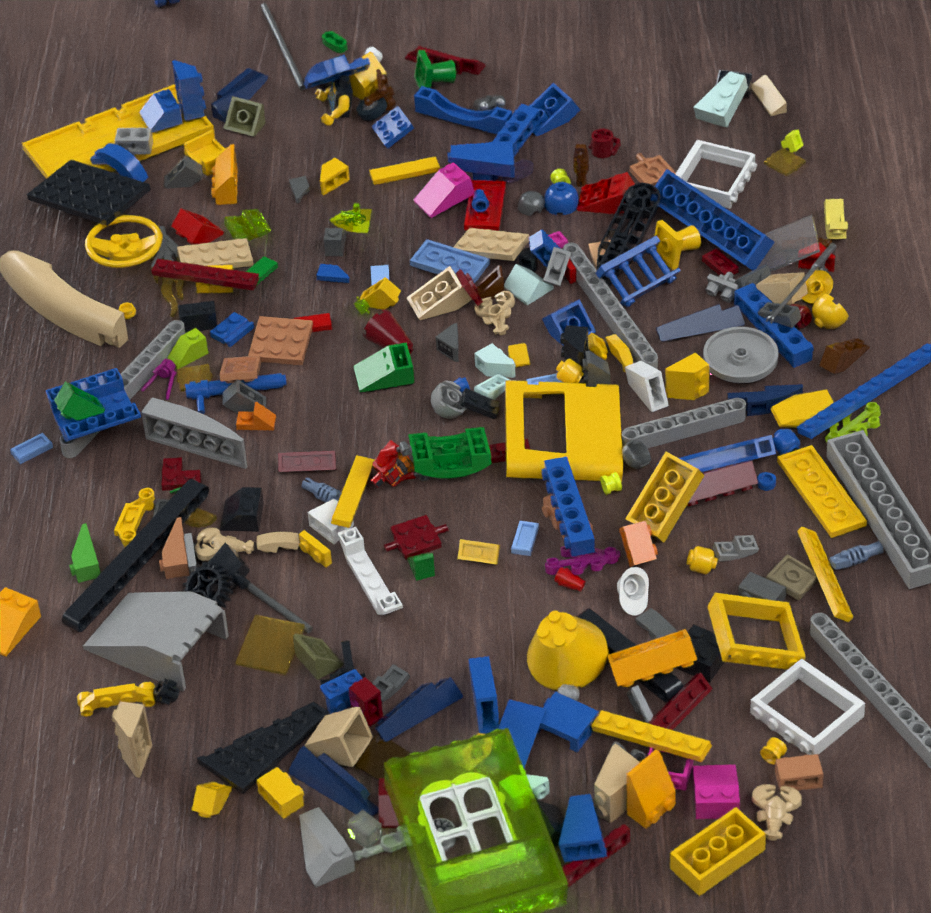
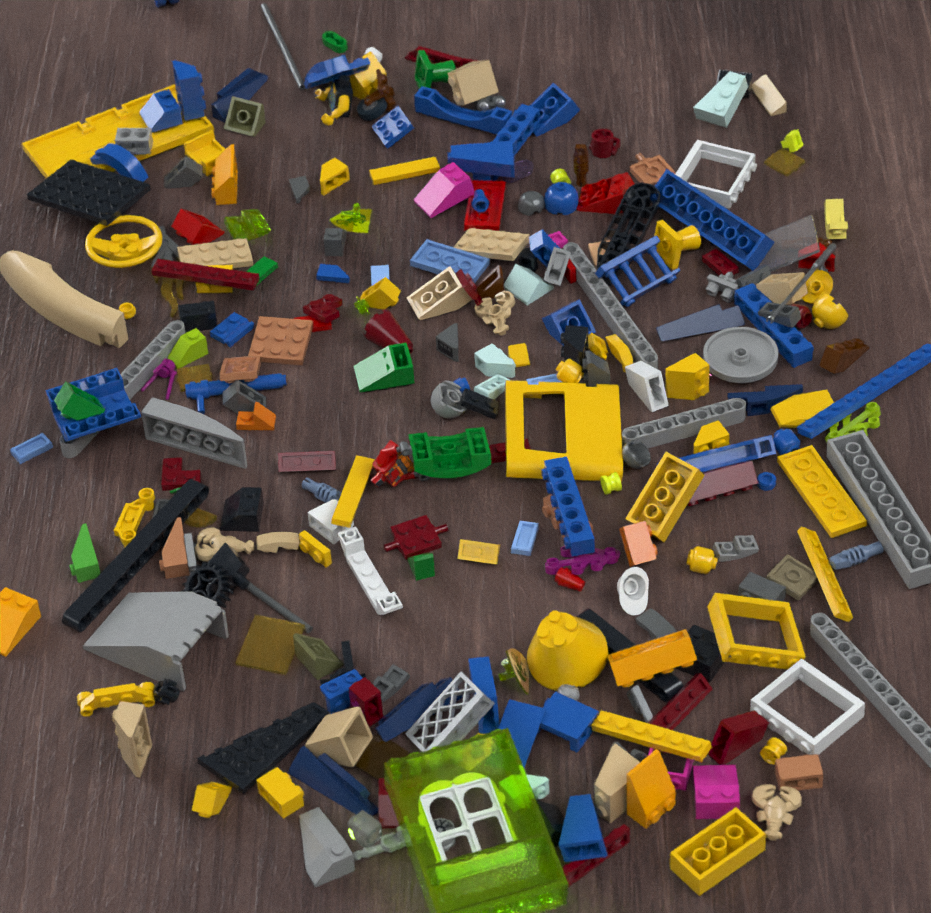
(324, 308): none -> dark red plate
(457, 726): none -> light grey fence
(472, 82): none -> tan slope
(516, 667): none -> shield
(711, 437): none -> yellow slope
(737, 735): none -> dark red slope

